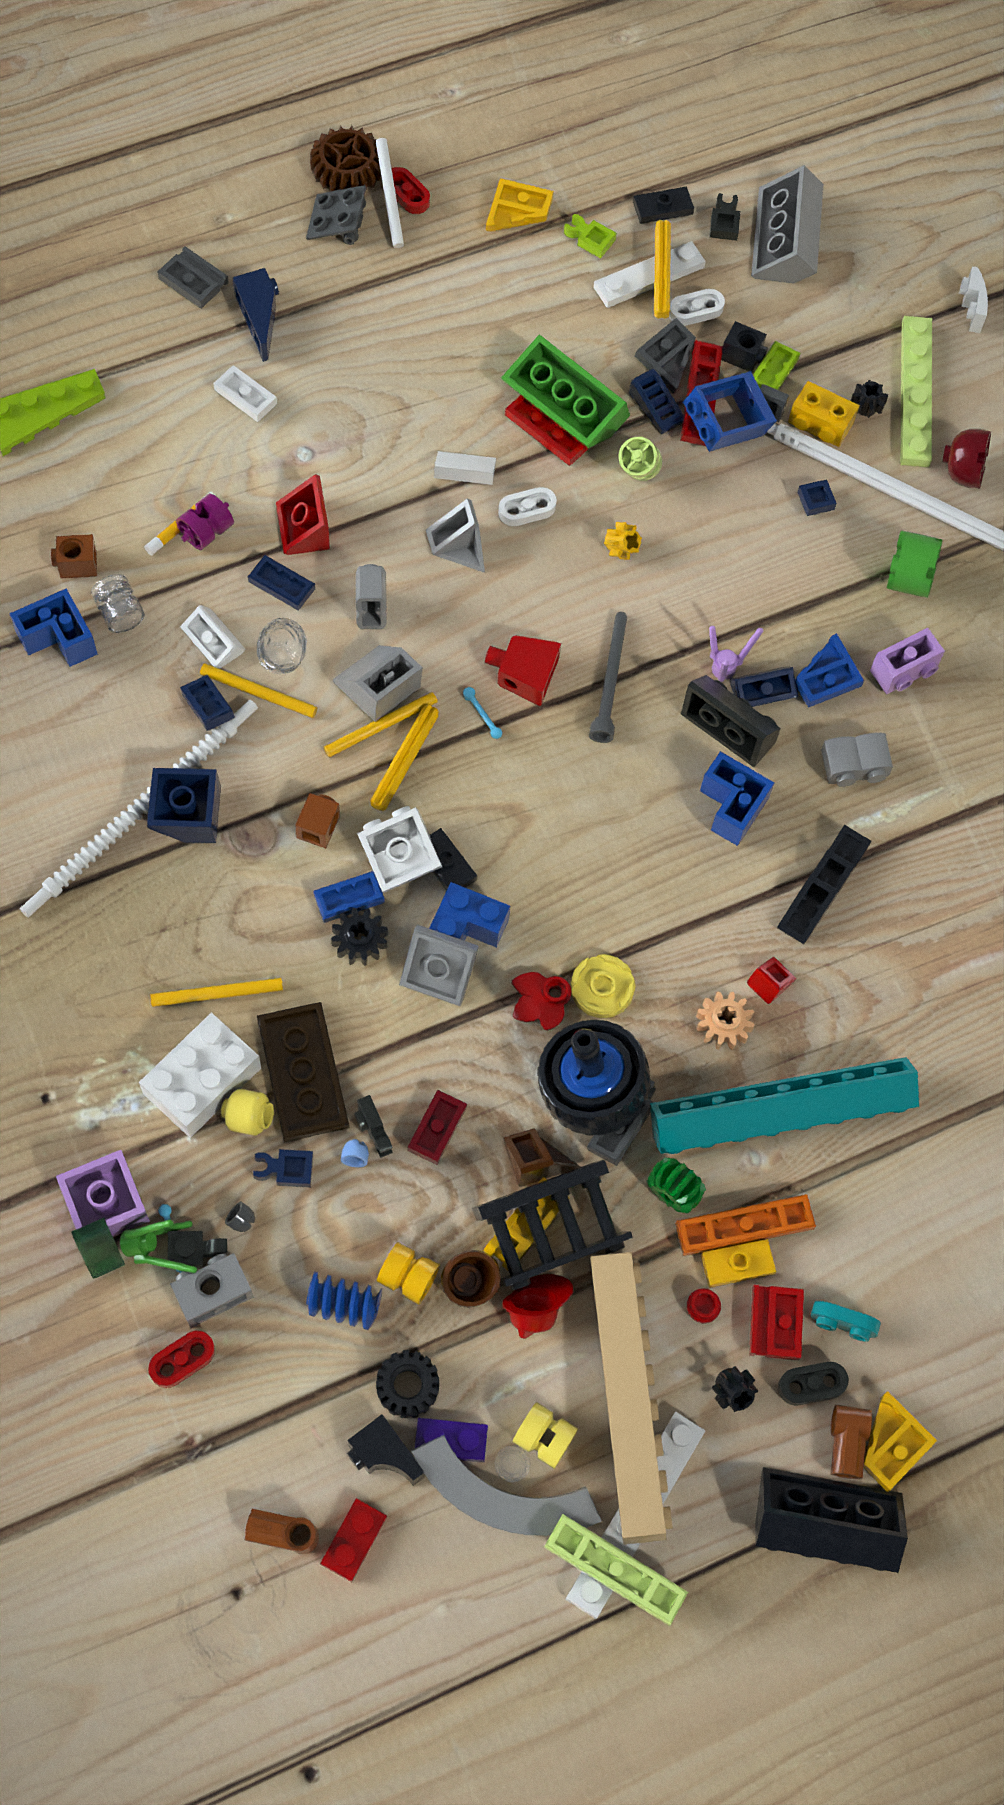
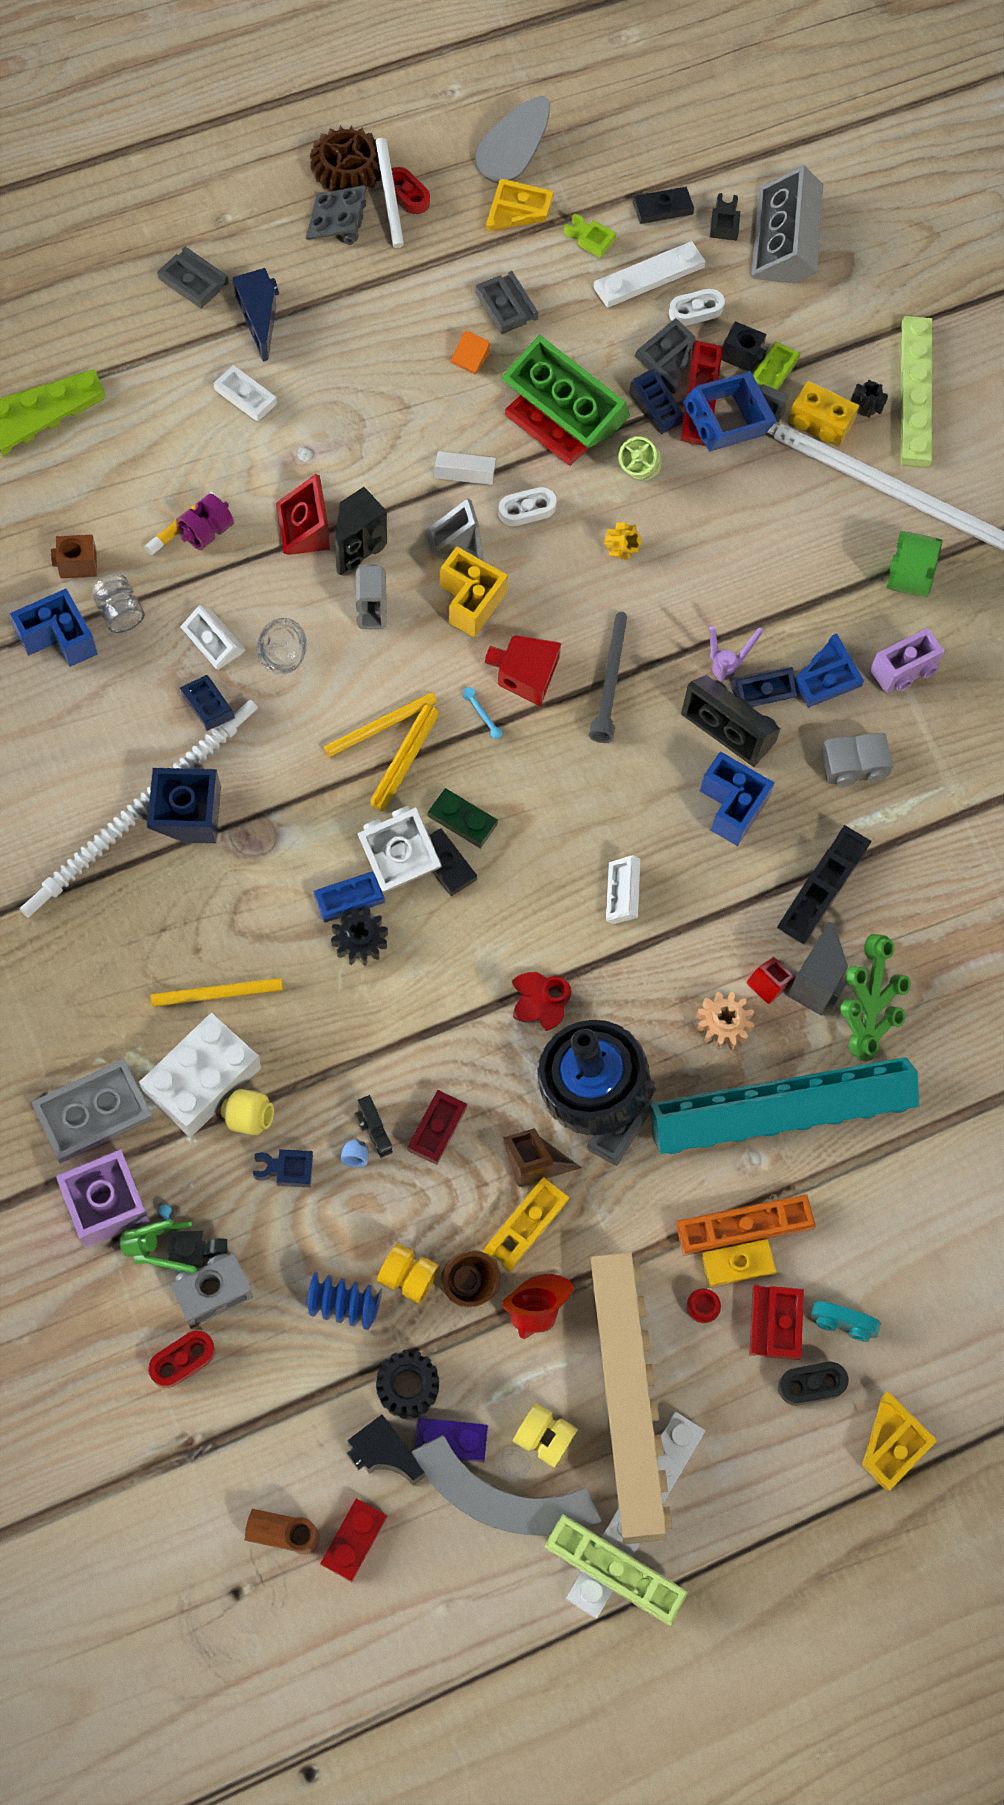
(92, 1110): none -> light grey plate
(98, 1248): clear green tile -> none
(240, 1217): dark grey hinge -> none
(259, 690): yellow bar -> none
(281, 582): dark blue plate -> none
(302, 1072): dark brown tile -> none
(318, 820): dark orange brick -> none
(359, 530): none -> pearl dark grey slope
(381, 680): light grey slope -> none
(438, 965): light grey tile -> none
(462, 818): none -> dark green plate
(471, 352): none -> orange slope
(471, 915): blue brick -> none
(476, 587): none -> yellow brick
(506, 302): none -> dark grey plate
(513, 141): none -> light grey shield
(558, 1190): black fence -> none
(602, 986): light yellow tile -> none
(623, 890): none -> white plate
(662, 269): yellow axle -> none
(676, 1185): green gear -> none
(735, 1389): black gear -> none
(816, 497): dark blue plate -> none
(821, 976): none -> dark grey slope
(831, 1520): black slope -> none
(851, 1432): dark orange piece -> none
(866, 1035): none -> bright green plant
(968, 457): dark red cylinder -> none
(975, 299): white slope -> none

